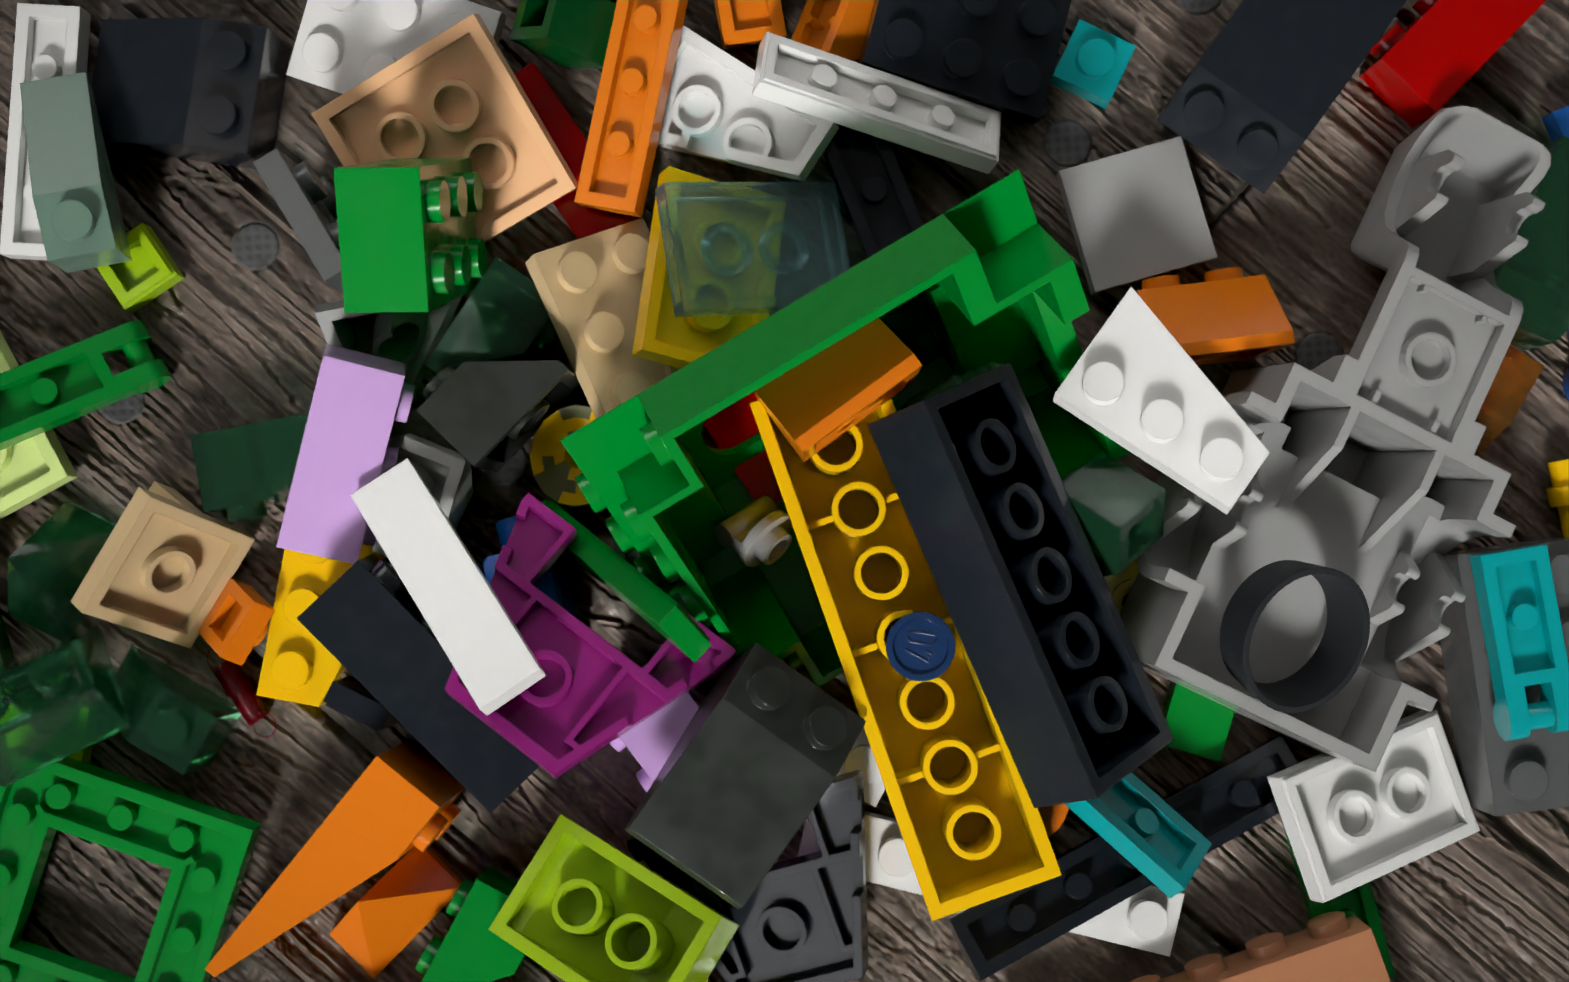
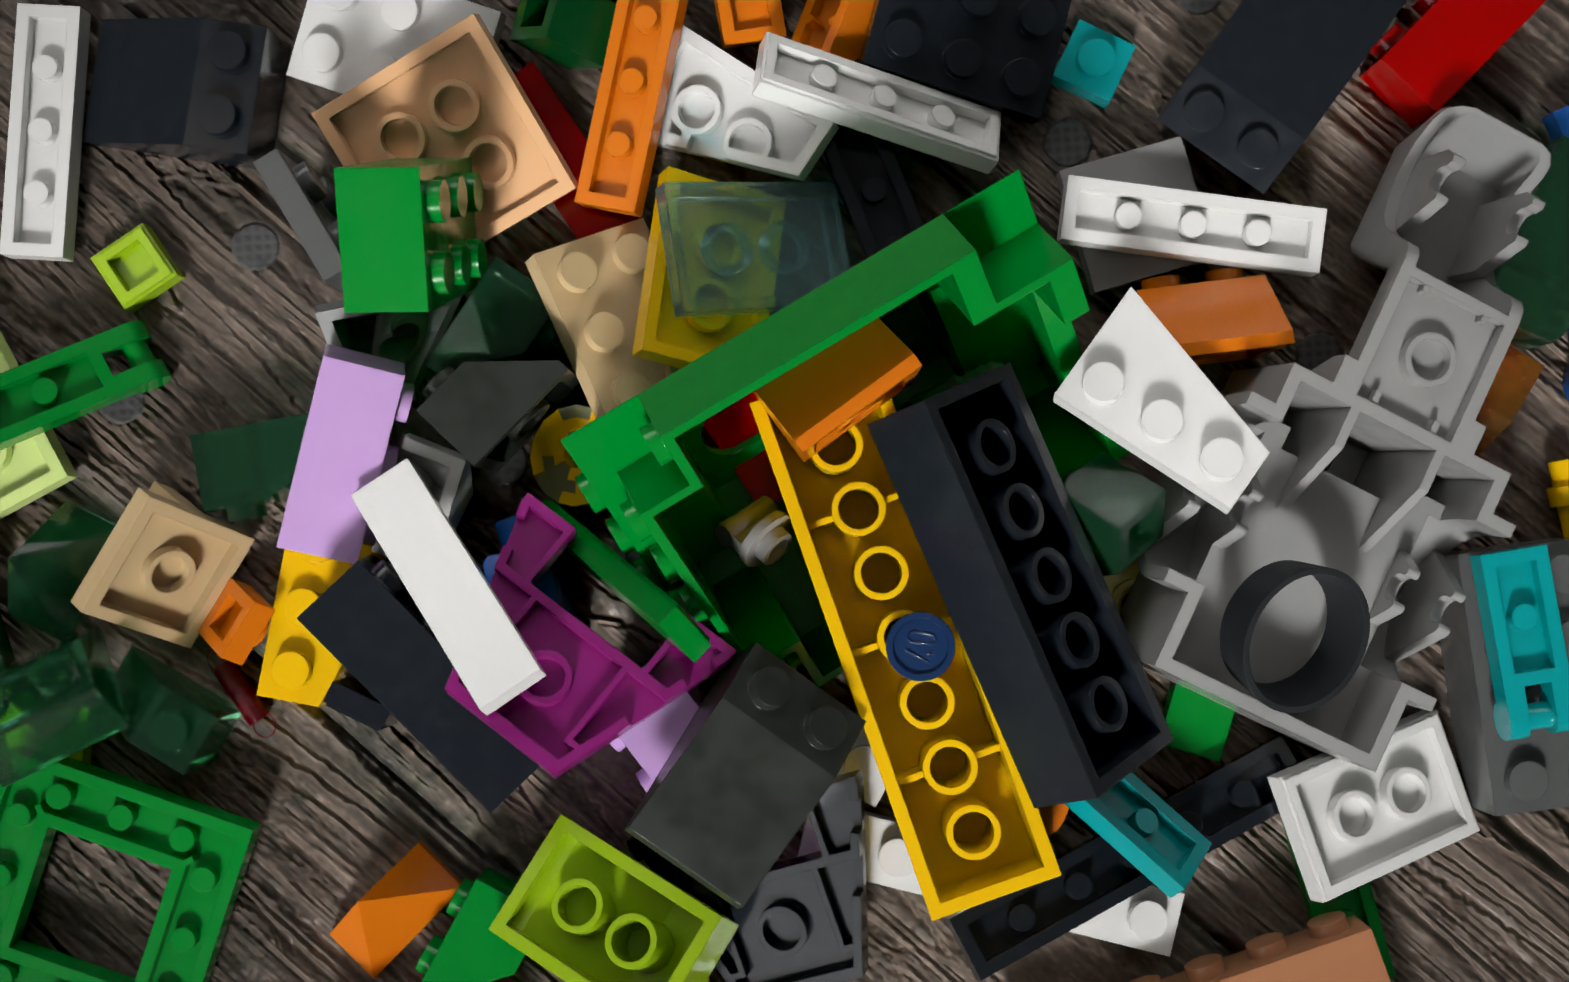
(72, 175): sand green slope -> none
(388, 811): orange slope -> none
(1191, 226): none -> white plate

